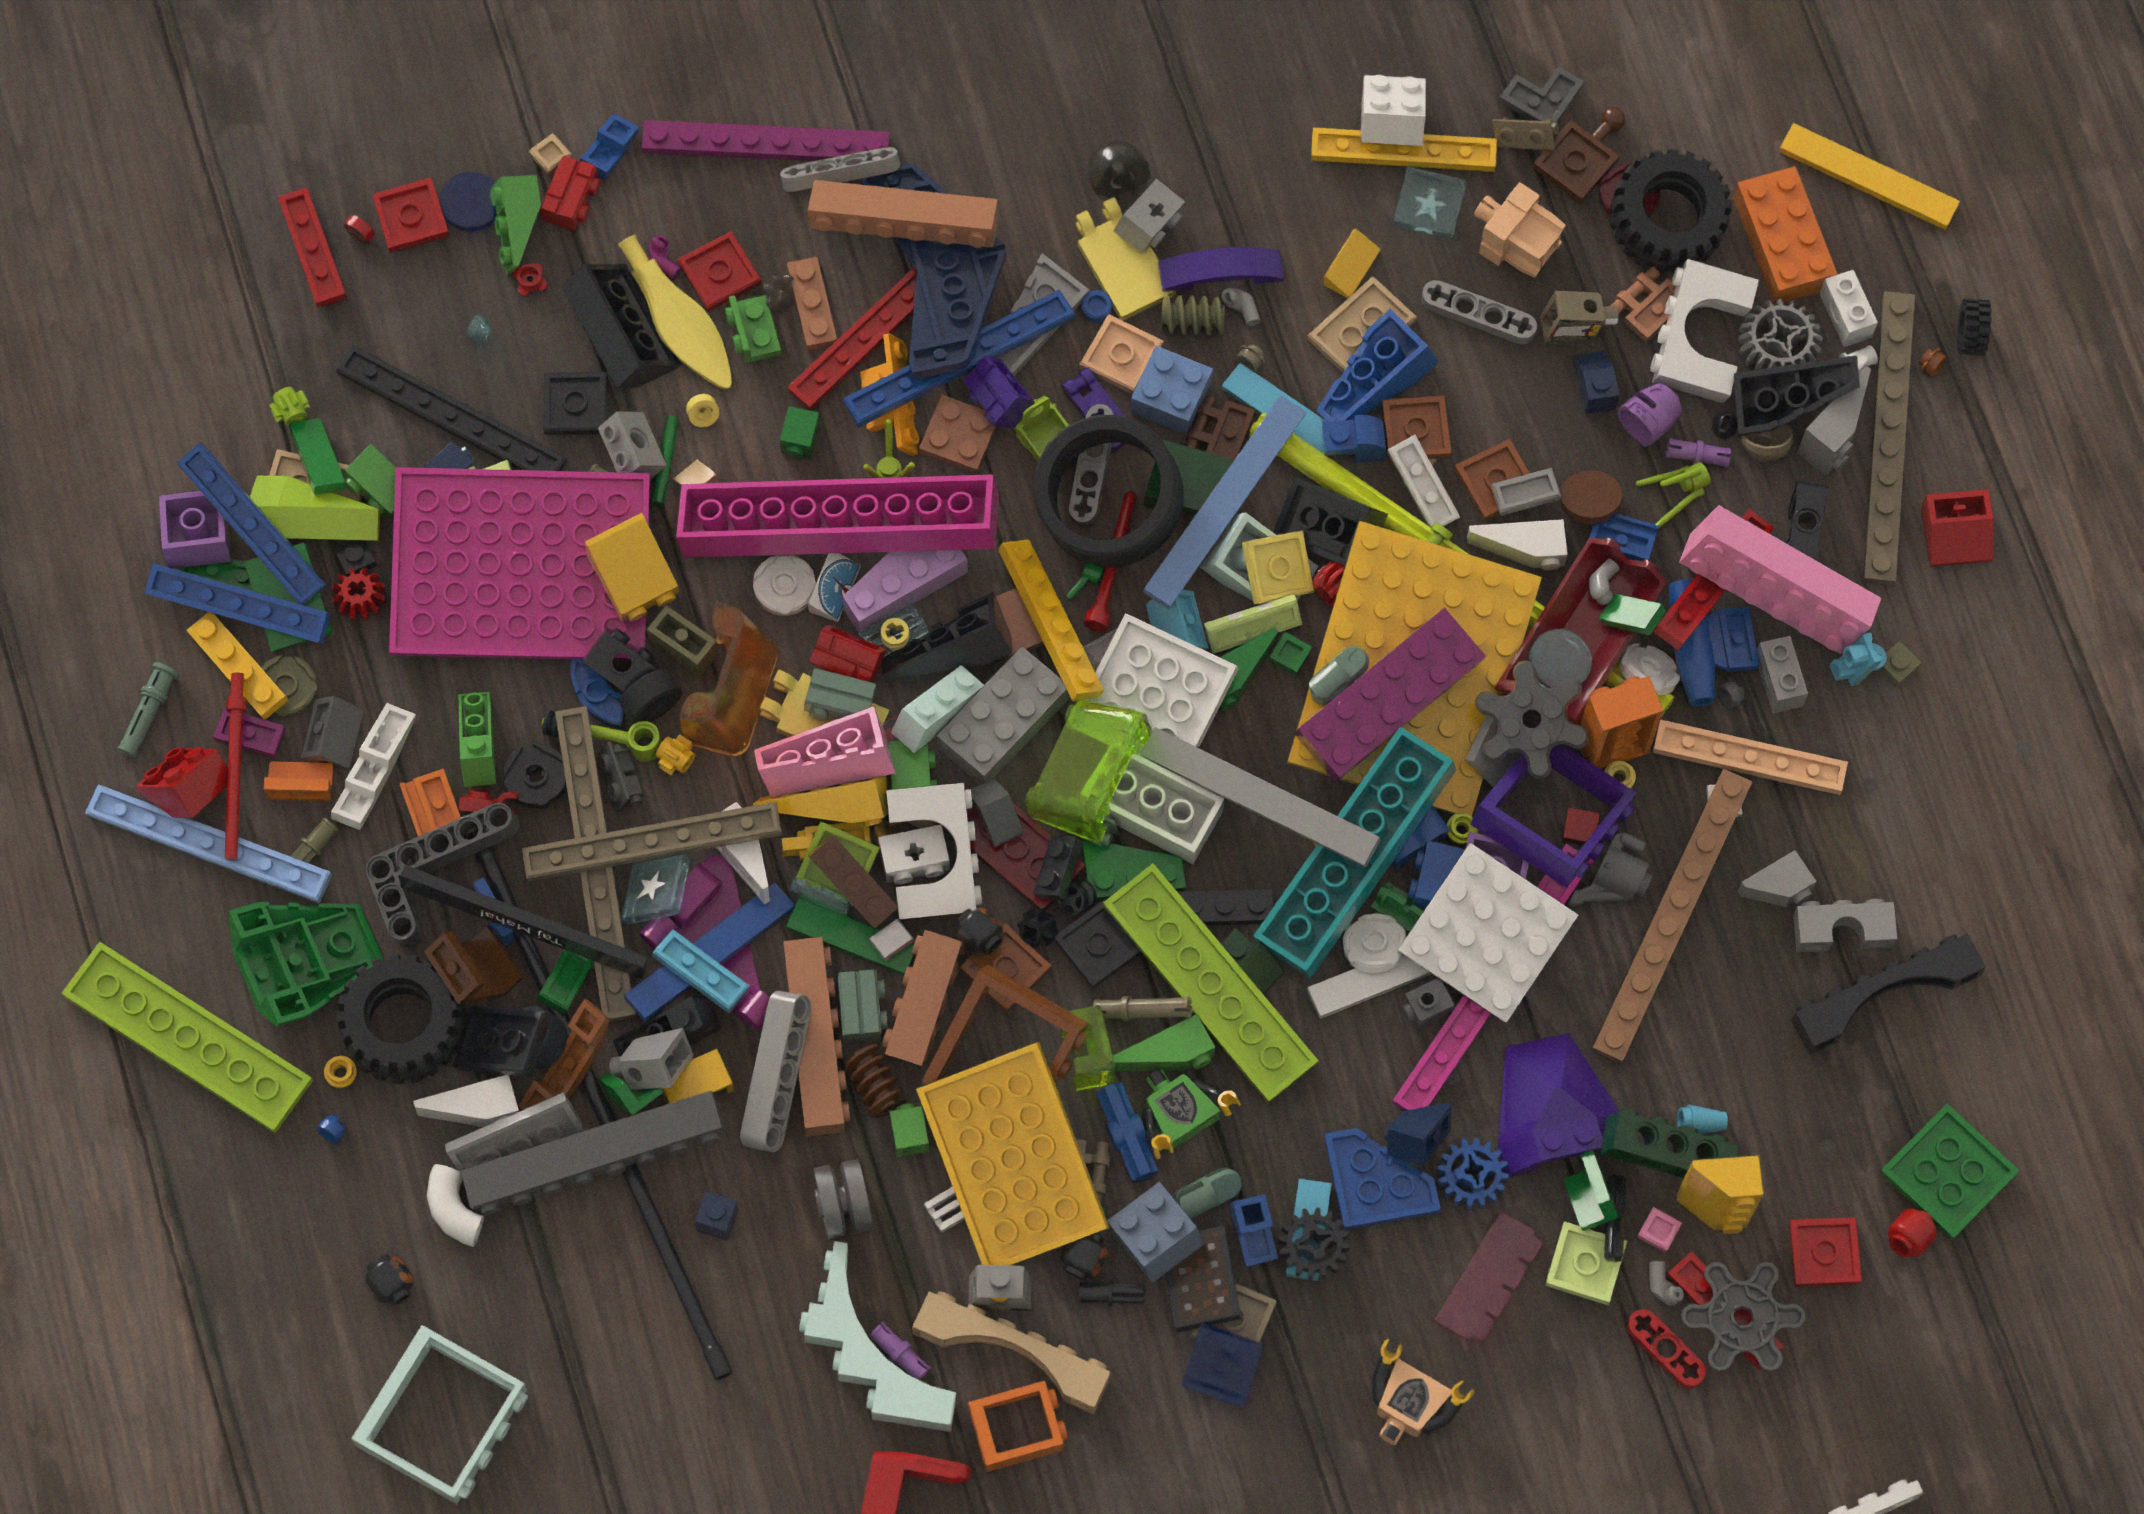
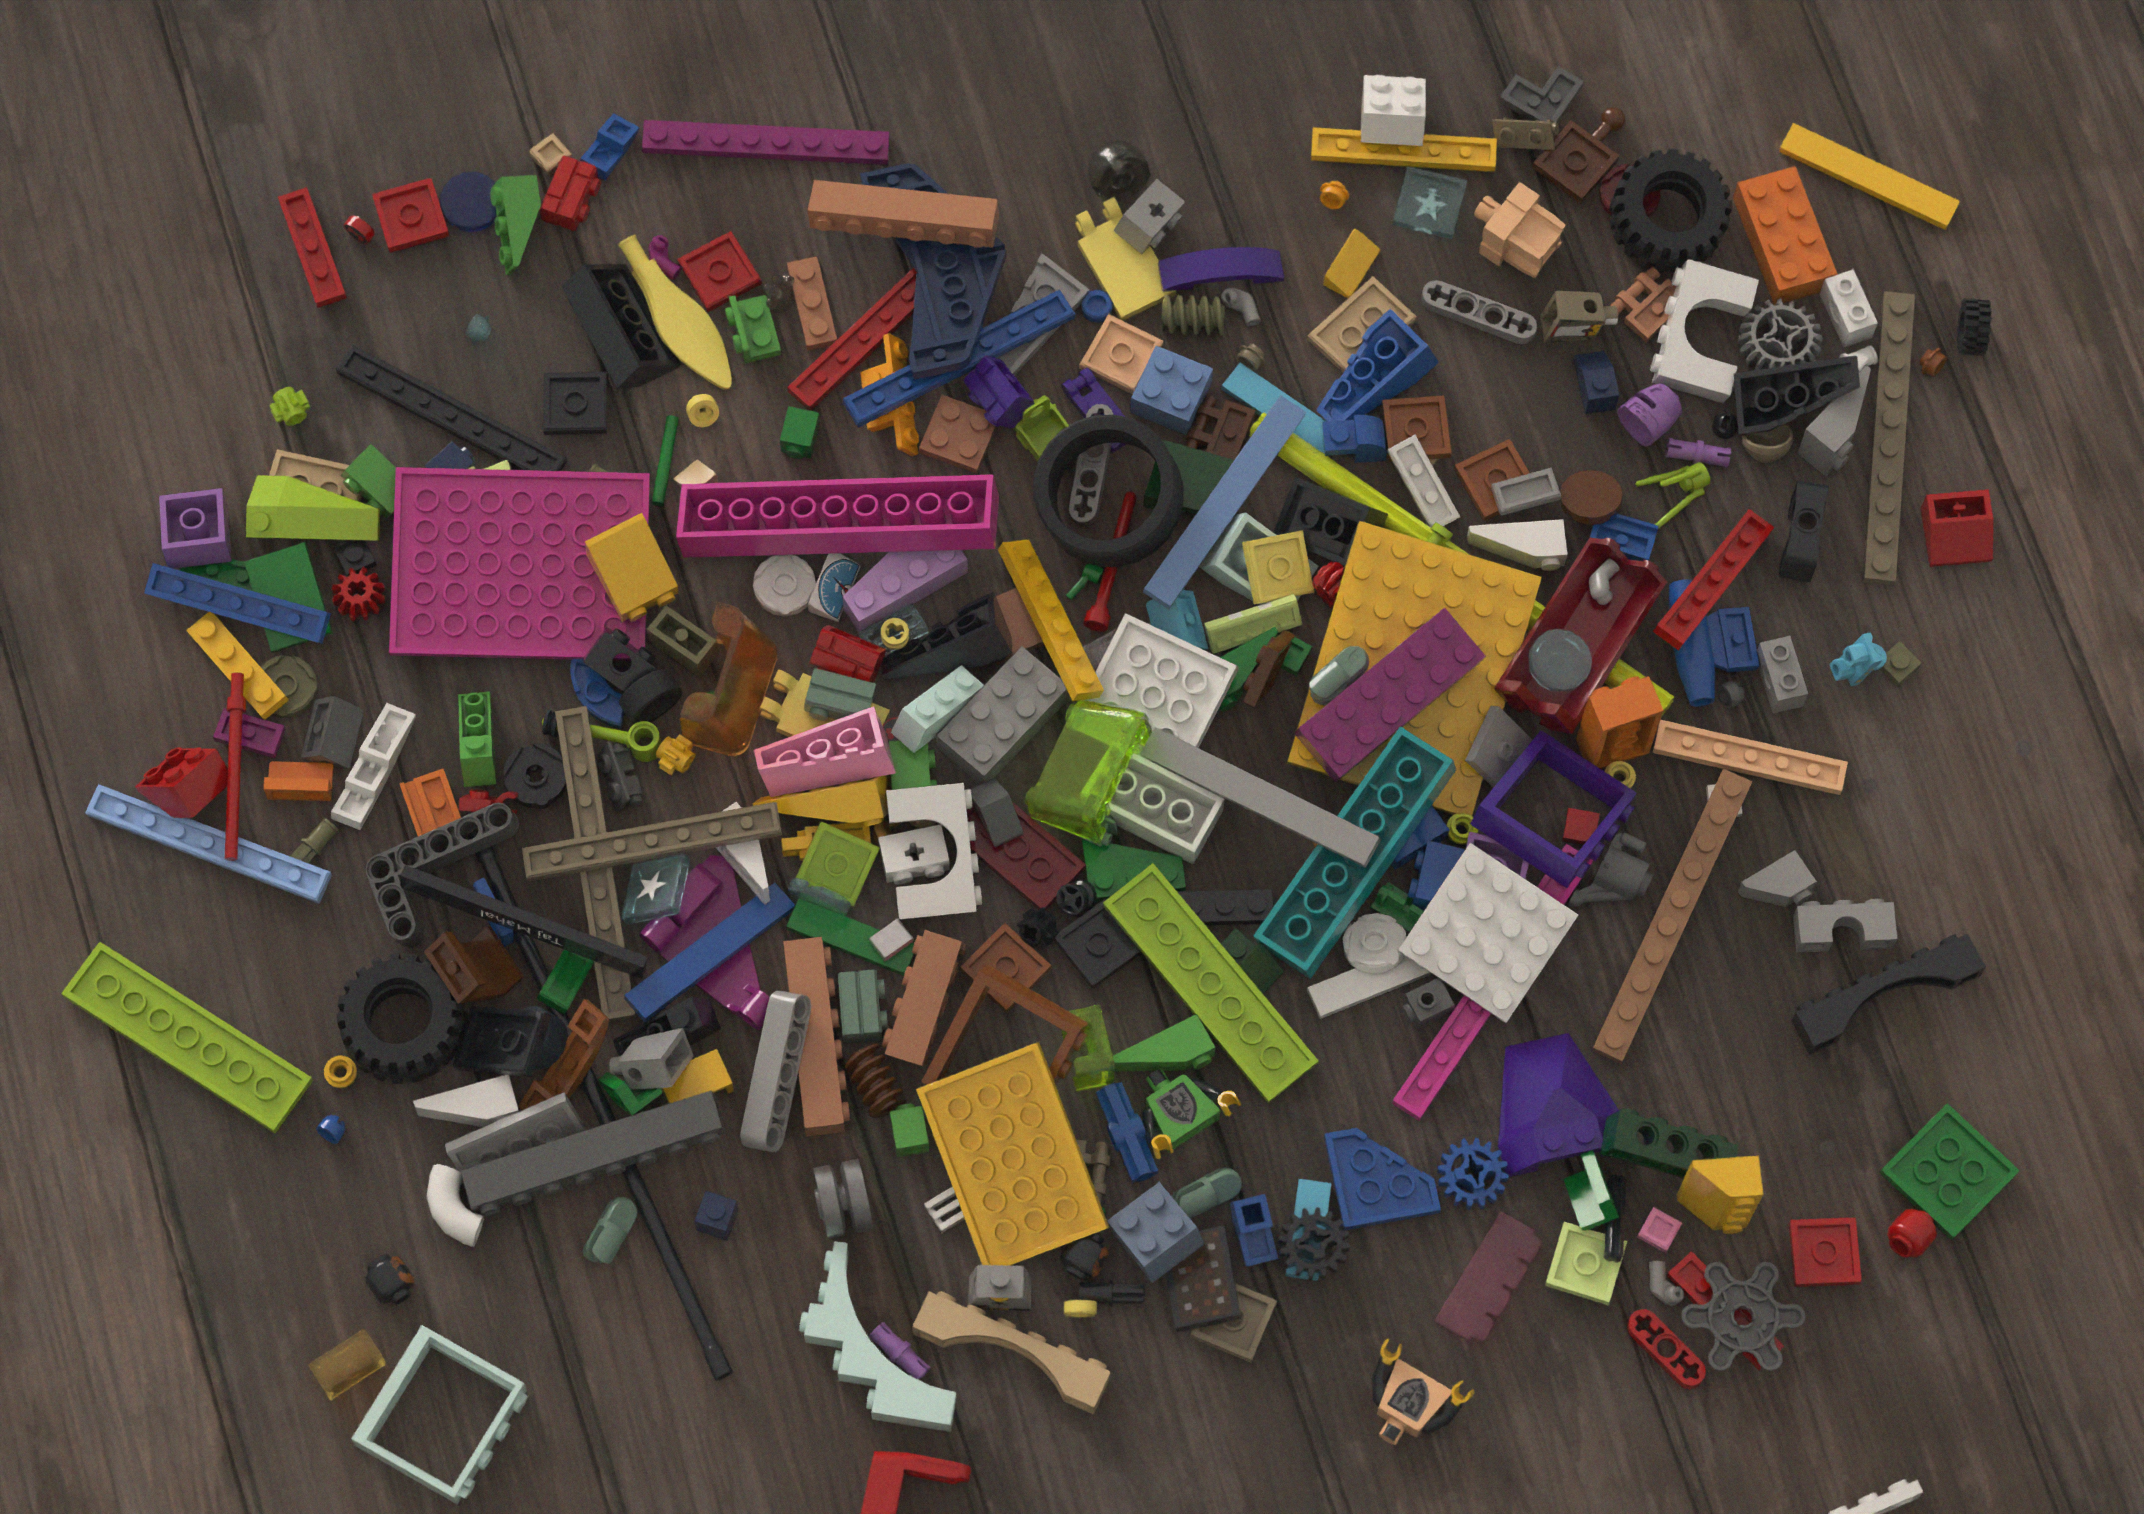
(152, 697): sand green pin -> none
(251, 524): blue tile -> none
(299, 954): green wedge -> none
(317, 456): green tile -> none
(347, 1364): none -> clear yellow brick
(533, 270): red plate -> none
(610, 1230): none -> sand green arm
(631, 444): light grey brick -> none
(700, 971): medium azure tile -> none
(840, 168): light grey beam -> none
(852, 880): reddish brown arch -> none
(889, 466): lime plant -> none
(979, 931): black head -> none
(984, 1438): orange window -> none
(1058, 868): black plate -> none
(1080, 1308): none -> light yellow tile
(1129, 1008): dark tan pin -> none
(1223, 1364): clear blue plate -> none
(1270, 662): none -> reddish brown plate
(1333, 194): none -> light orange plate
(1418, 1133): dark blue slope -> none
(1538, 741): dark grey plate -> none
(1632, 614): tile -> none
(1651, 663): white tile -> none
(1702, 1118): medium azure cone -> none
(1780, 580): bright pink brick -> none

